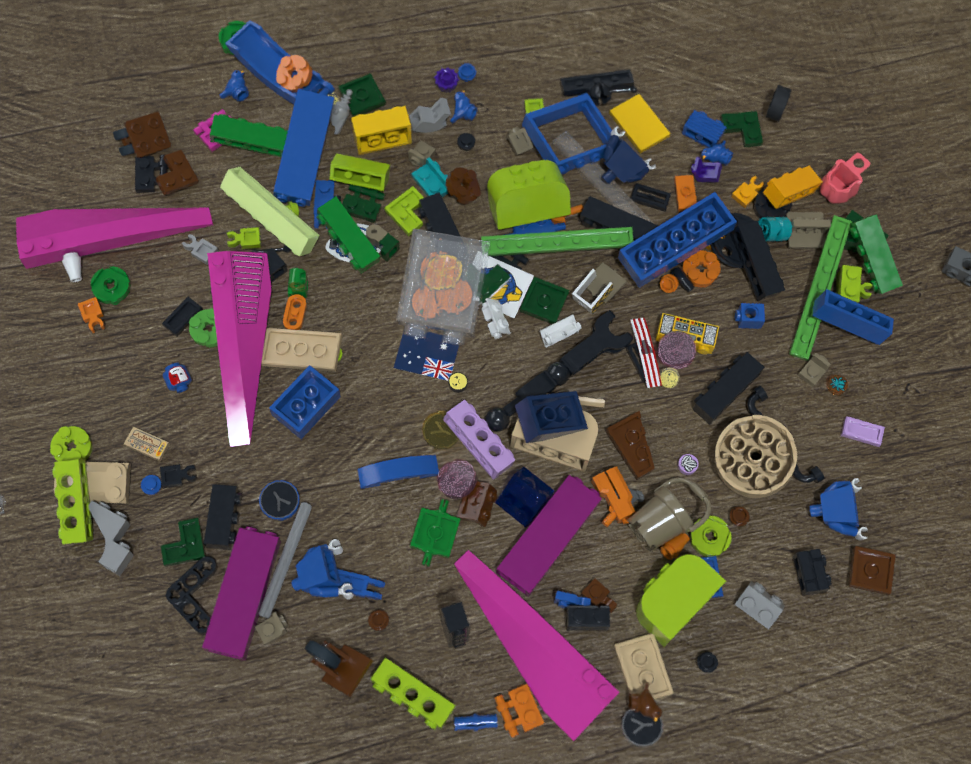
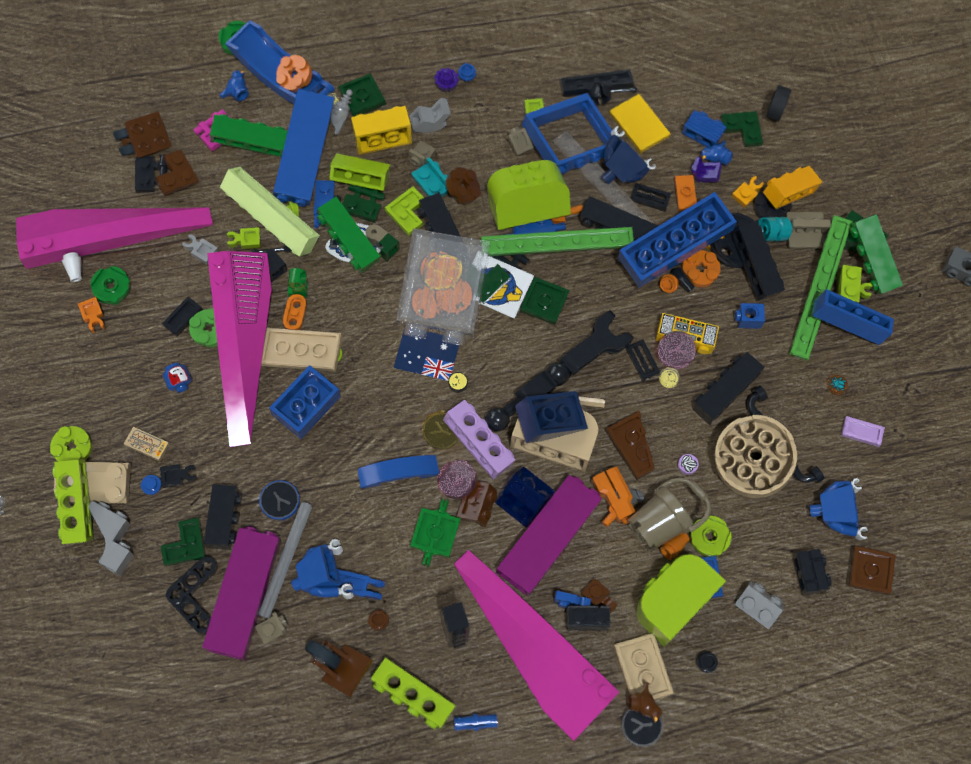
(463, 108): blue animal -> none
(466, 141): black plate -> none
(493, 310): white hinge -> none
(525, 708): orange plate -> none
(560, 330): white hinge -> none
(581, 288): white piece -> none
(603, 277): dark tan piece -> none
(646, 352): sticker -> none
(739, 516): reddish brown plate -> none
(814, 369): dark tan bracket -> none
(843, 180): coral piece -> none

